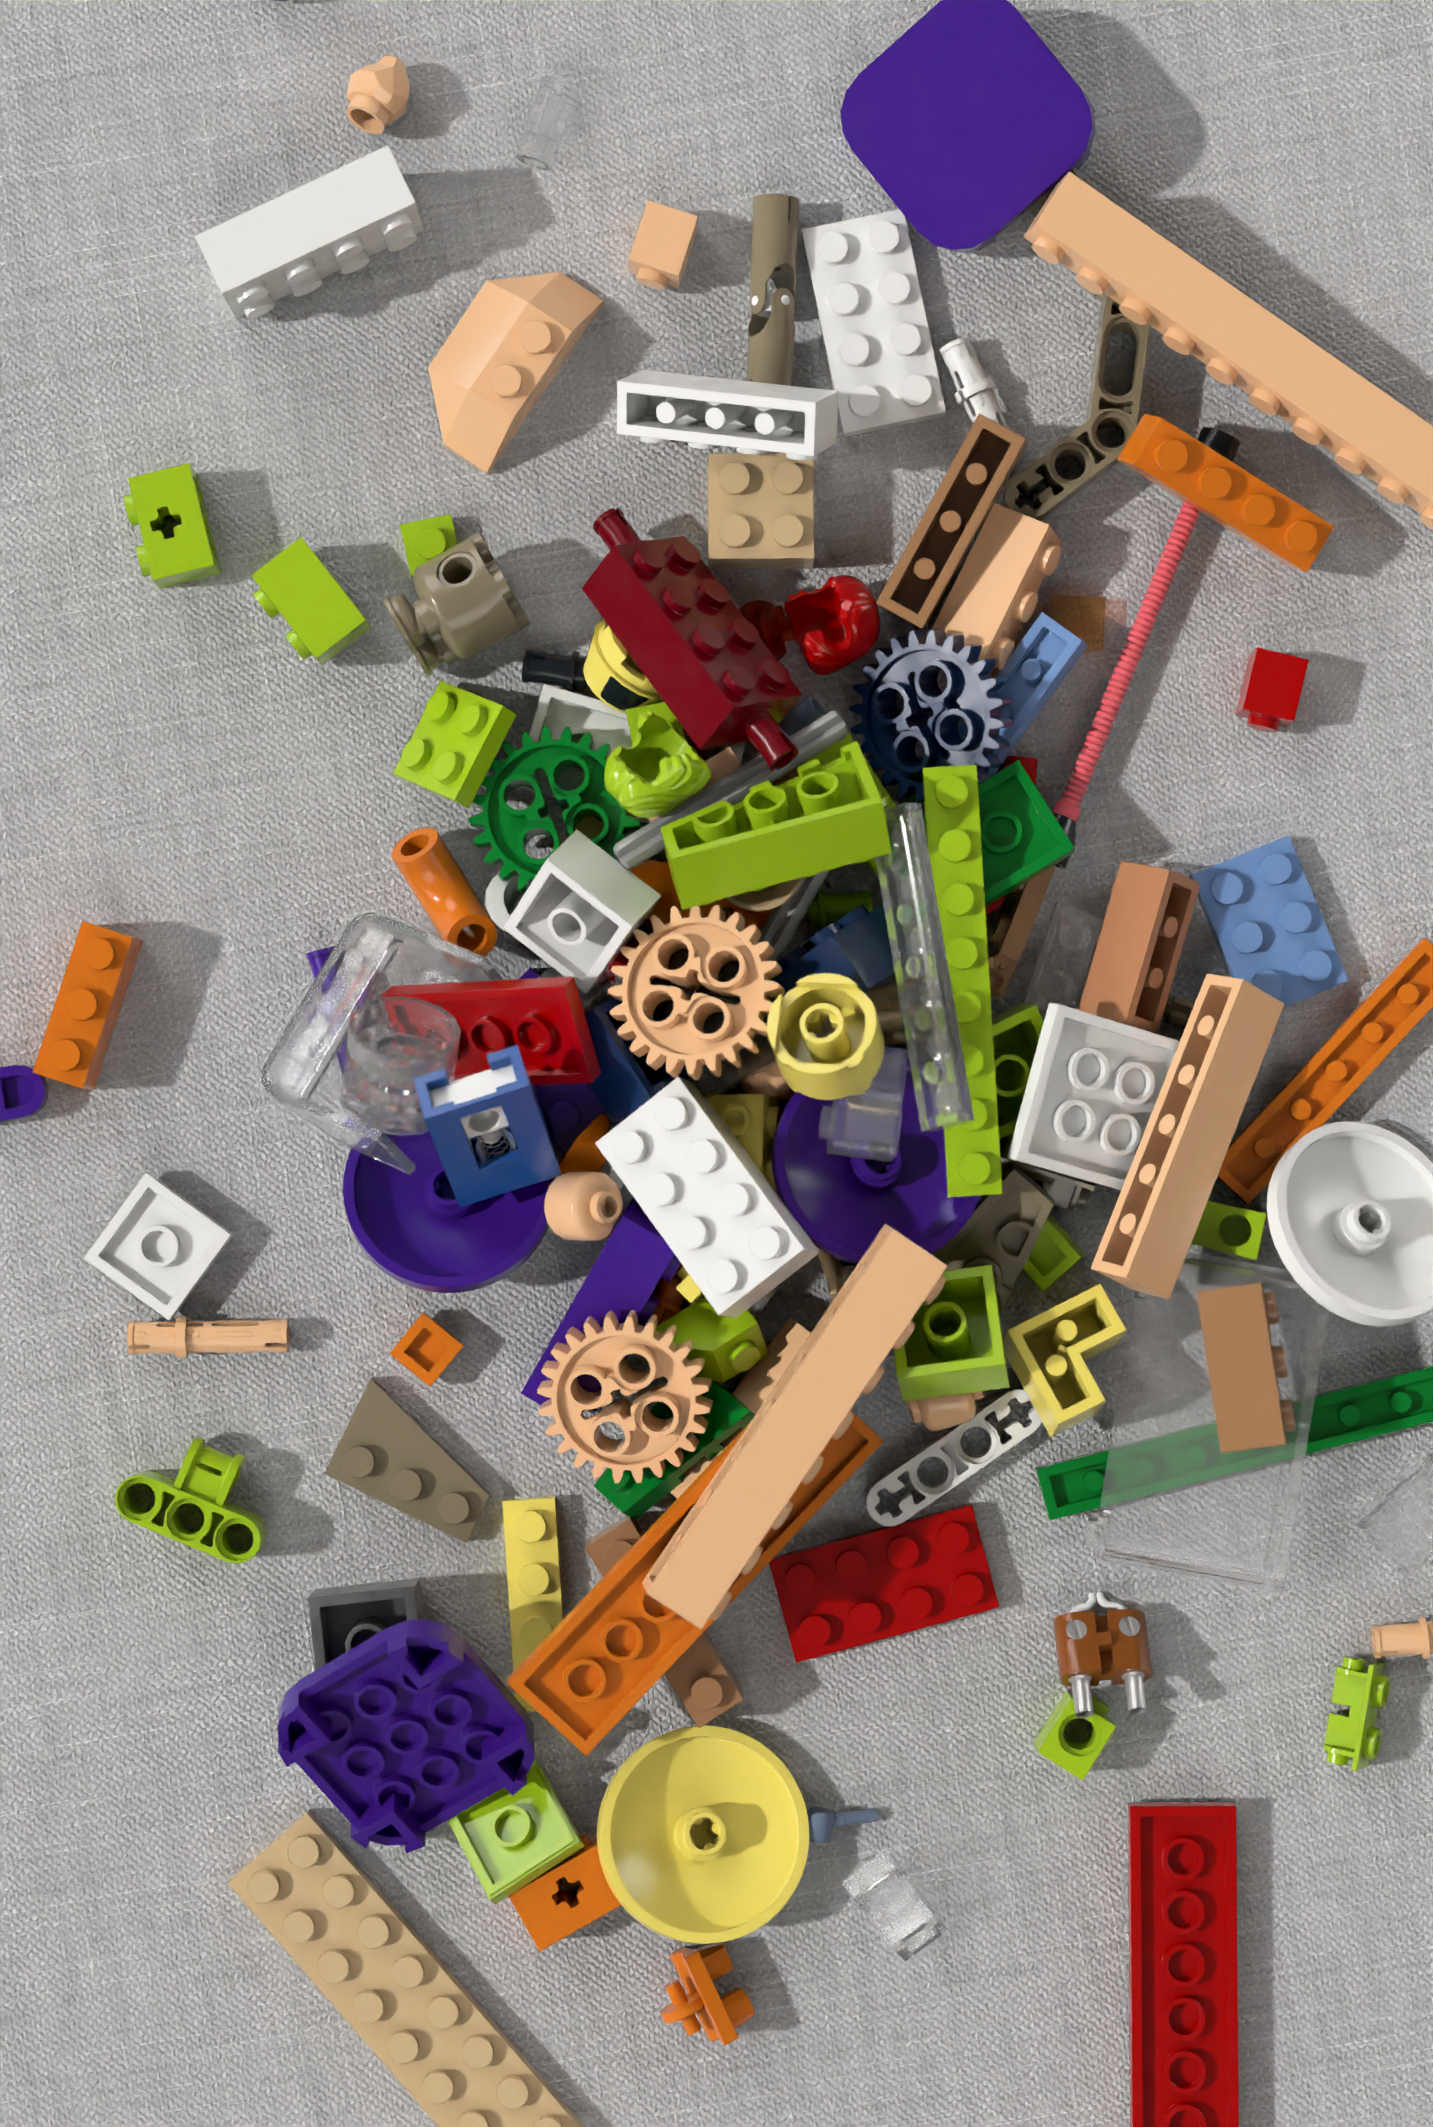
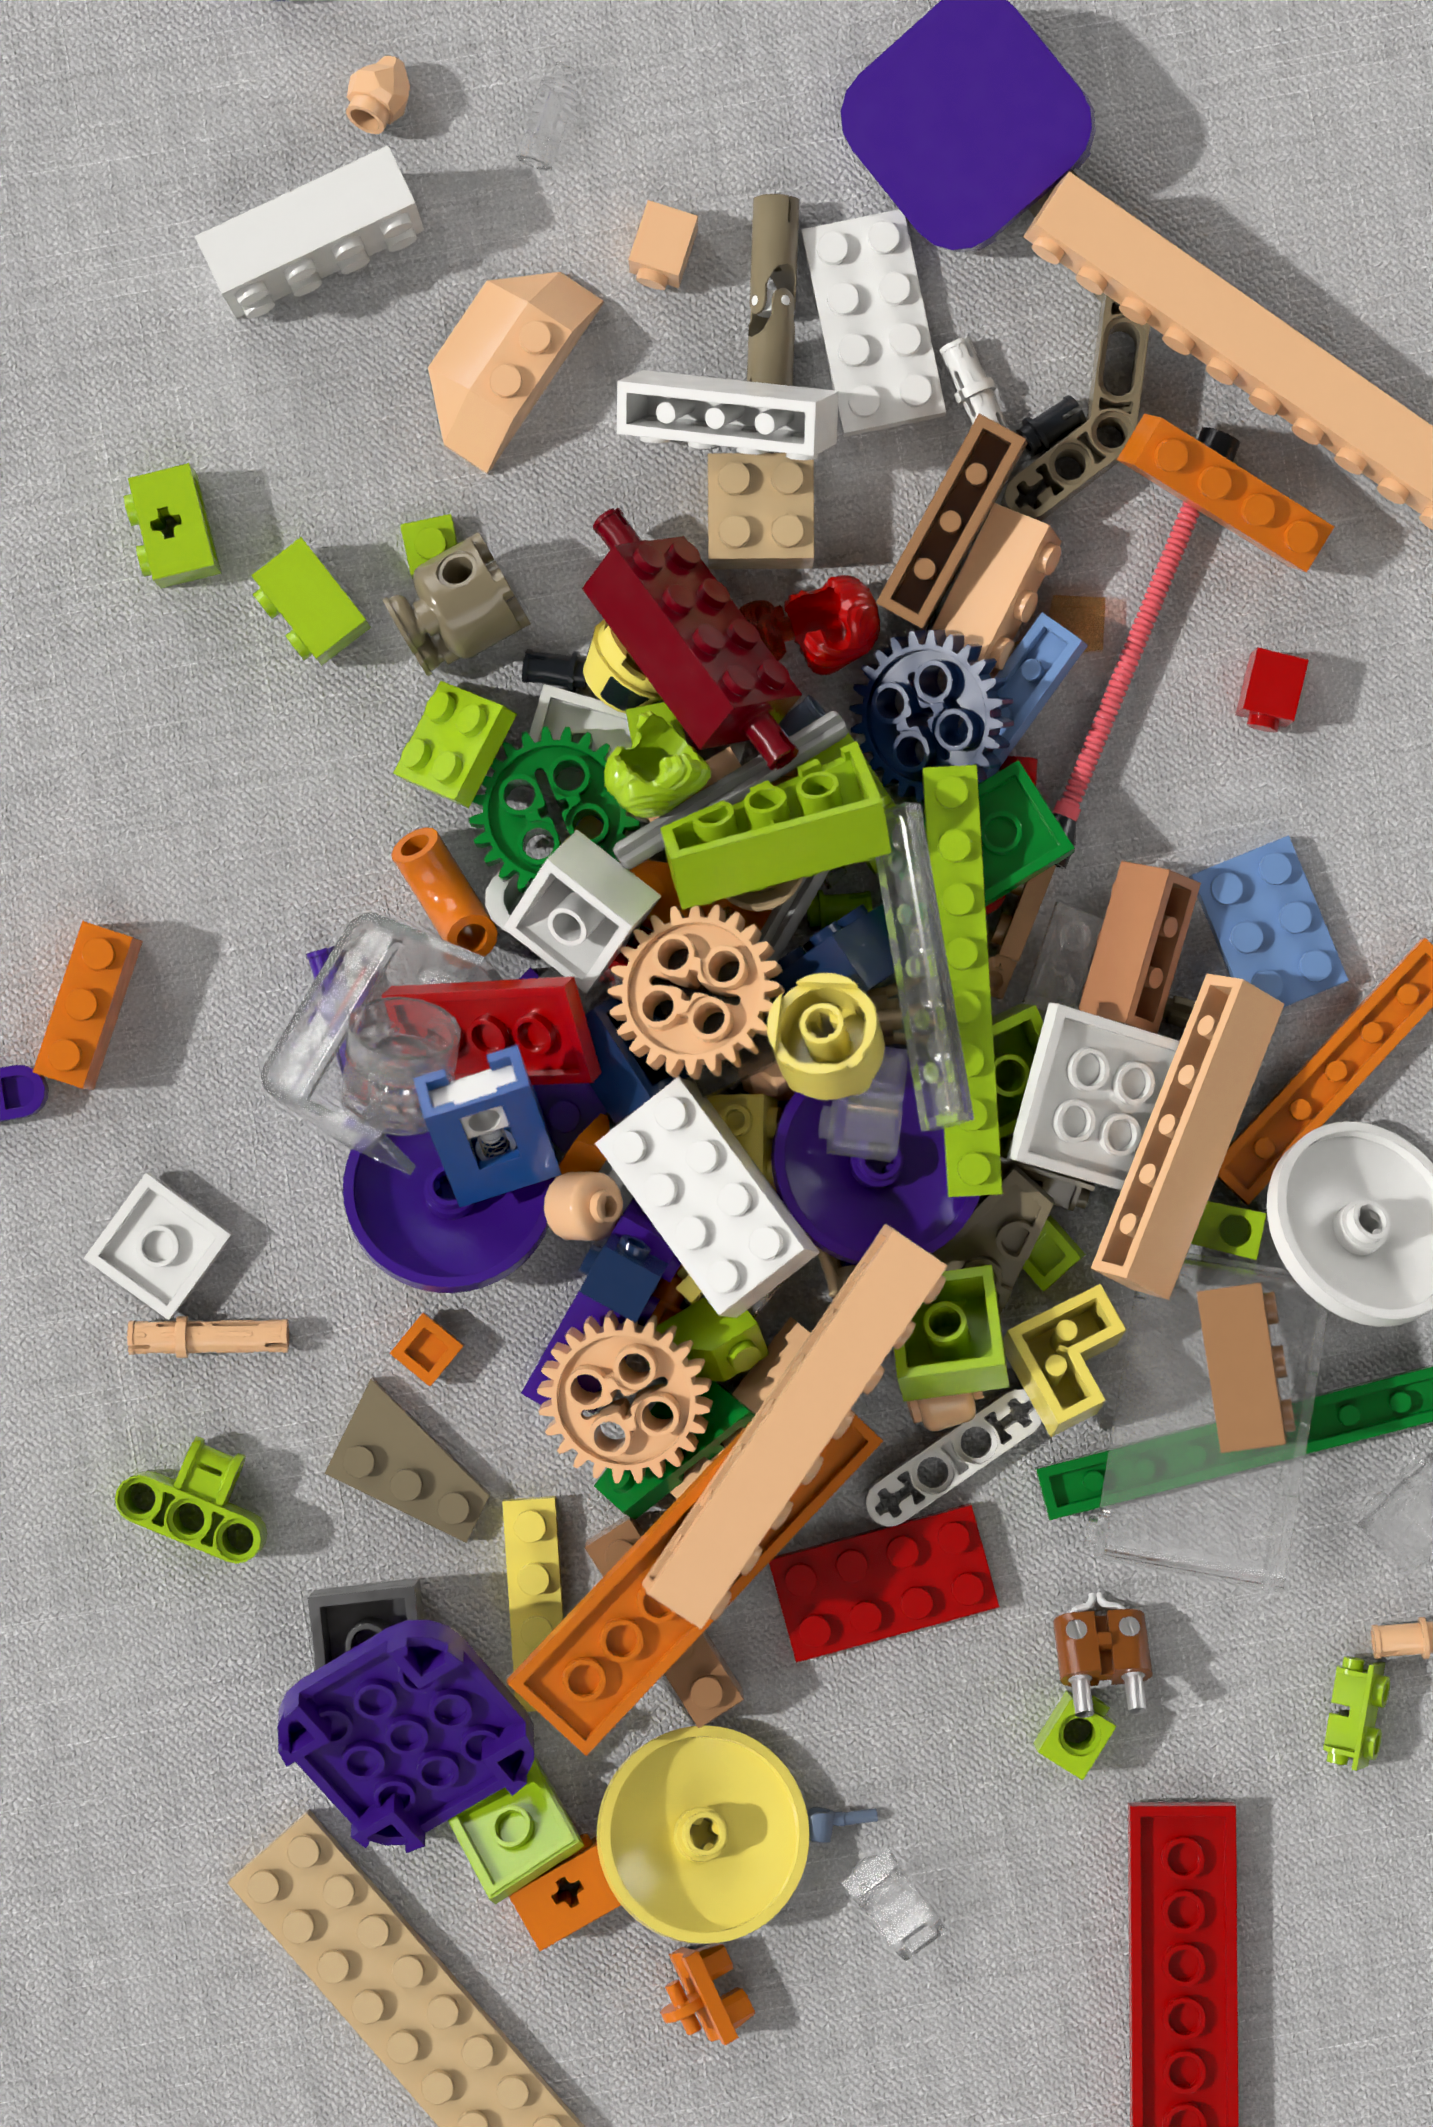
(621, 1275): none -> dark blue brick
(1049, 426): none -> black pin

